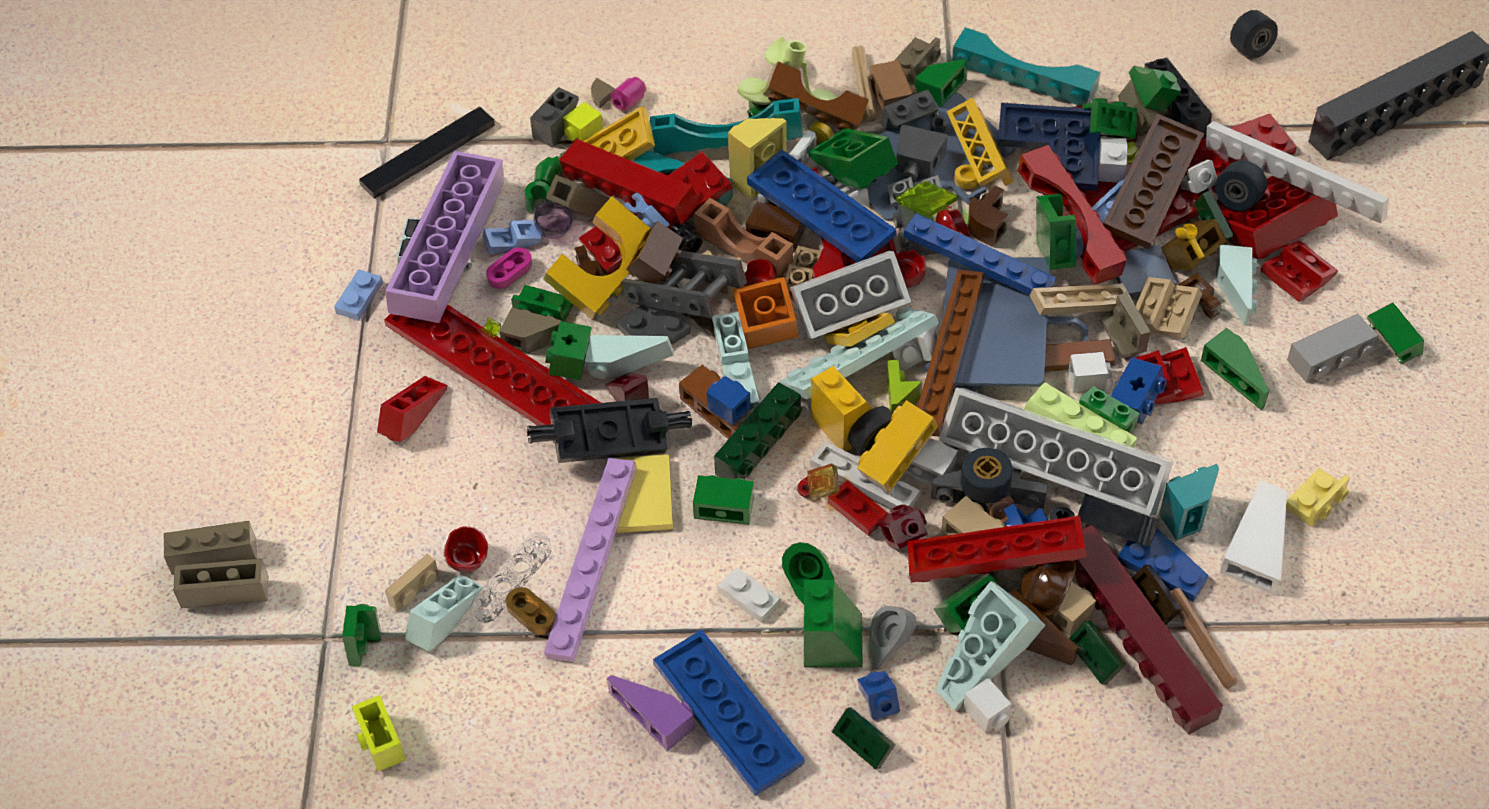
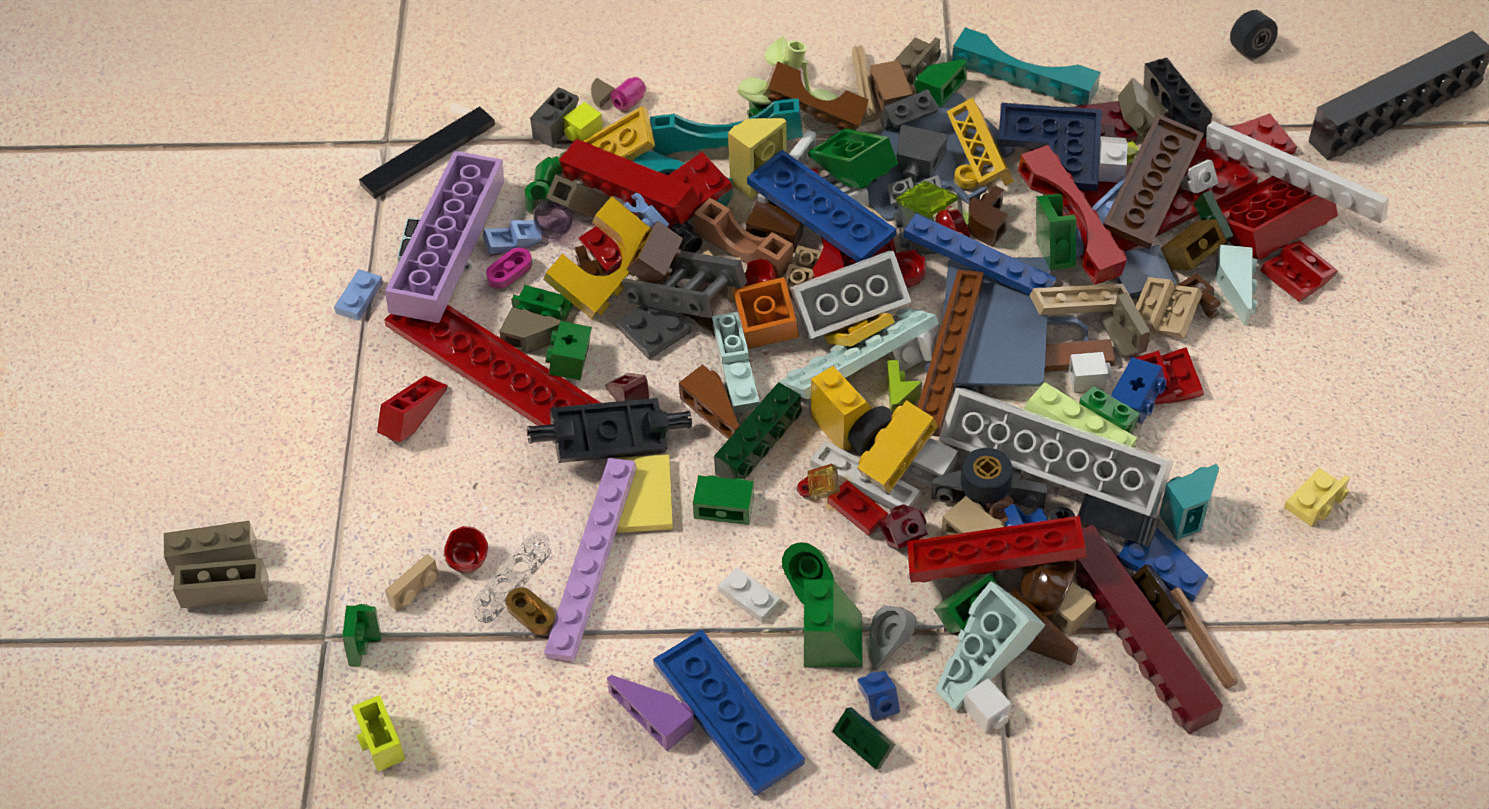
(439, 613): light aqua slope -> none
(492, 327): clear neon green hand -> none
(623, 354): light aqua slope -> none
(728, 400): blue brick -> none
(822, 131): yellow tile -> none
(937, 121): dark grey hand -> none
(1097, 653): dark green plate -> none
(1112, 119): green bracket -> none
(1155, 87): green arch -> none
(1189, 232): yellow hand -> none
(1234, 363): green slope -> none
(1241, 185): black wheel -> none
(1258, 543): white slope -> none
(1332, 348): light grey brick -> none
(1397, 332): green hinge -> none

